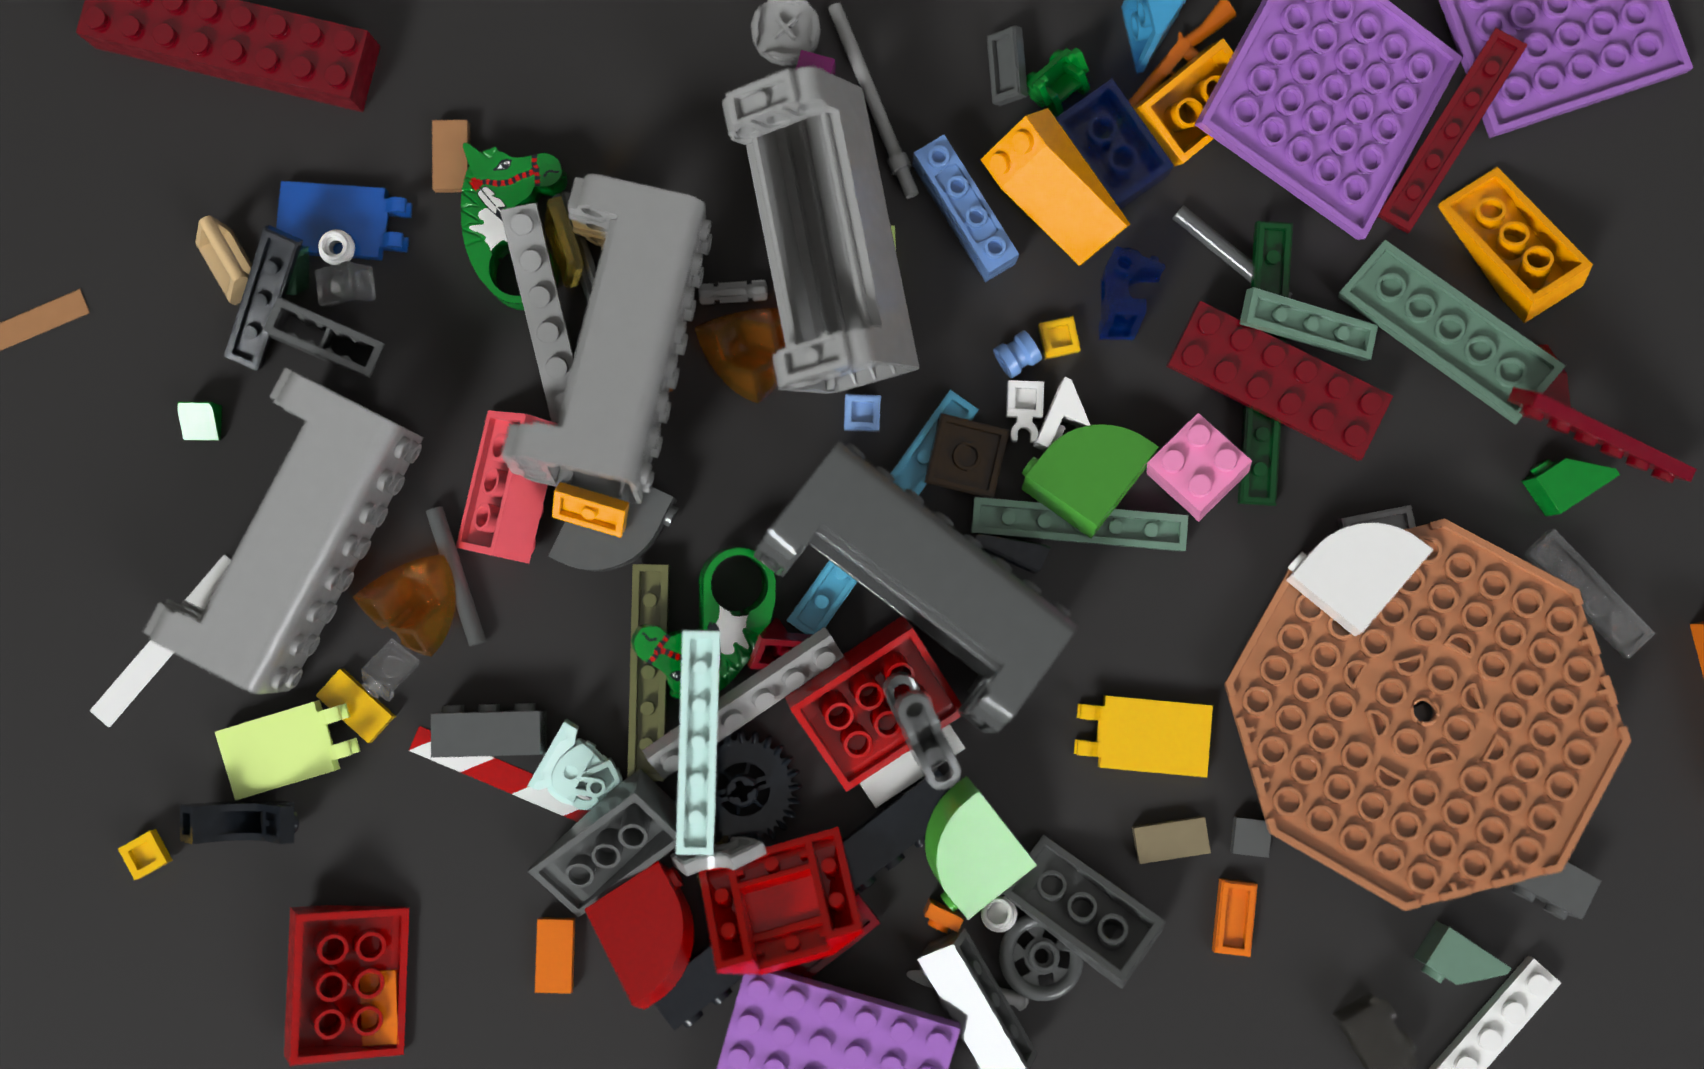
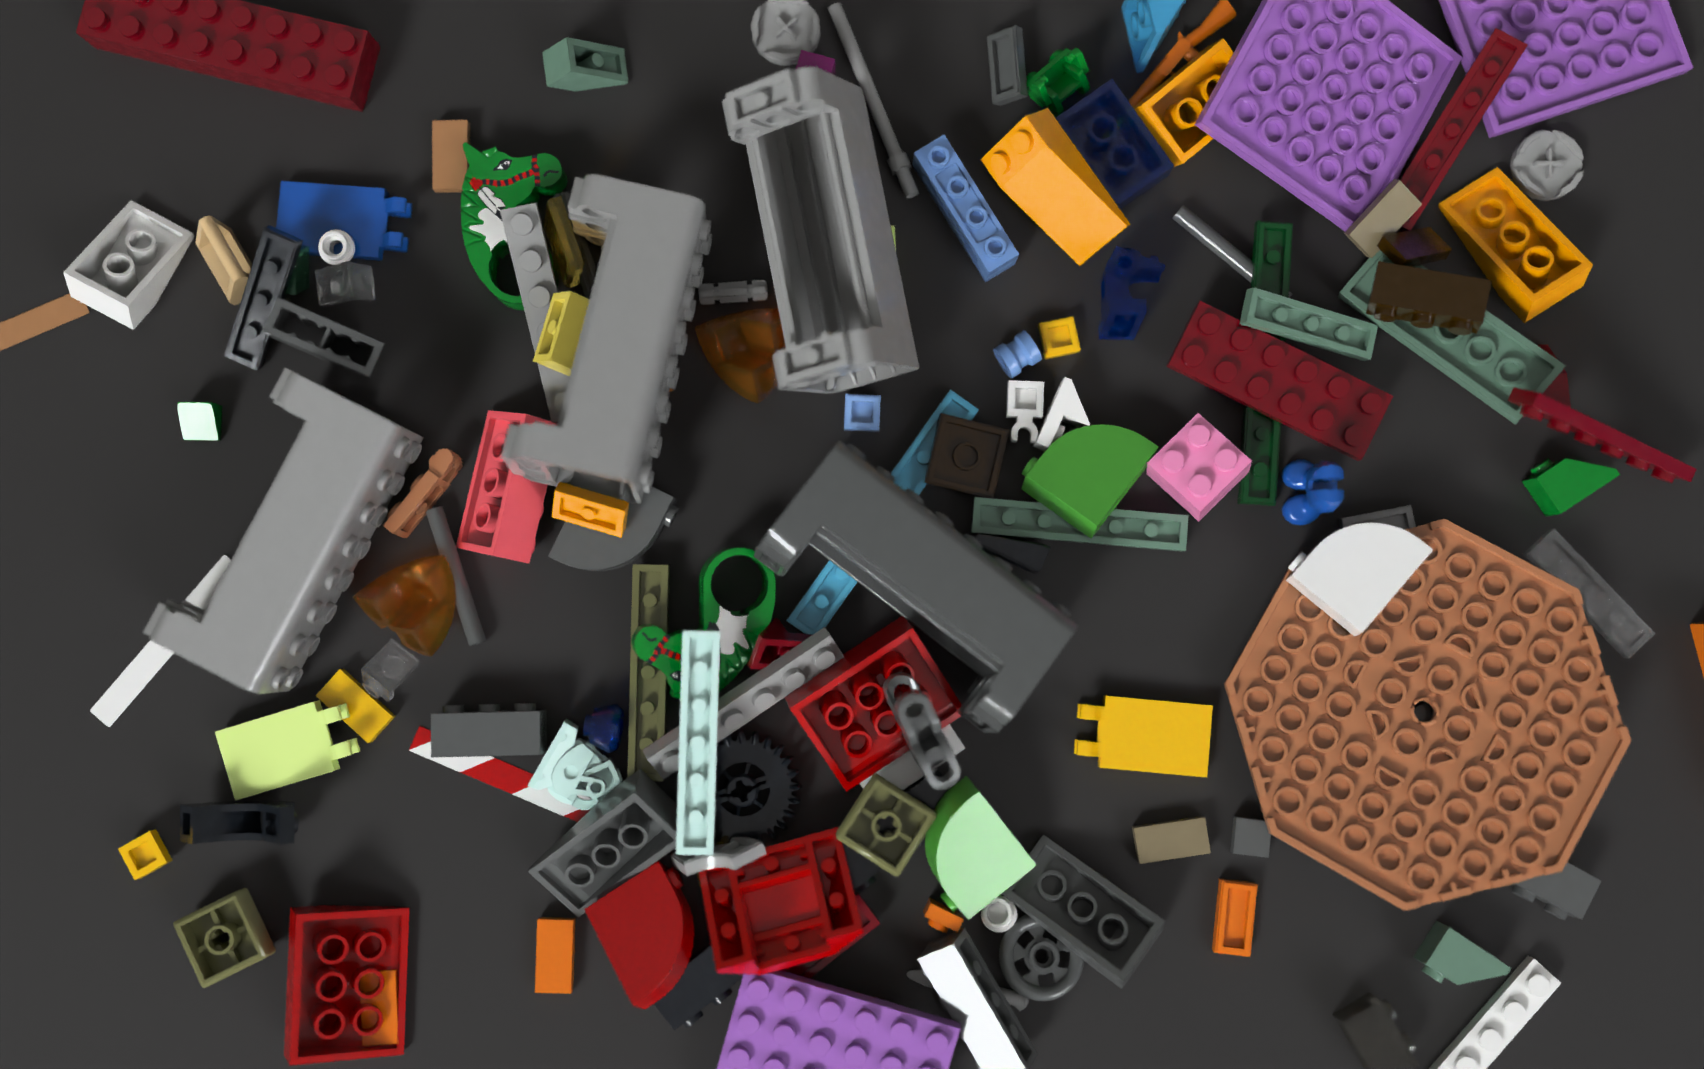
(128, 264): none -> white slope
(202, 941): none -> olive brick
(424, 493): none -> nougat hinge
(561, 331): none -> light yellow brick
(584, 65): none -> sand green slope
(605, 727): none -> clear blue cone
(892, 848): none -> olive brick
(1321, 490): none -> blue piece
(1383, 217): none -> dark tan tile
(1414, 247): none -> dark brown tile
(1428, 298): none -> dark brown brick
(1547, 165): none -> light grey tile

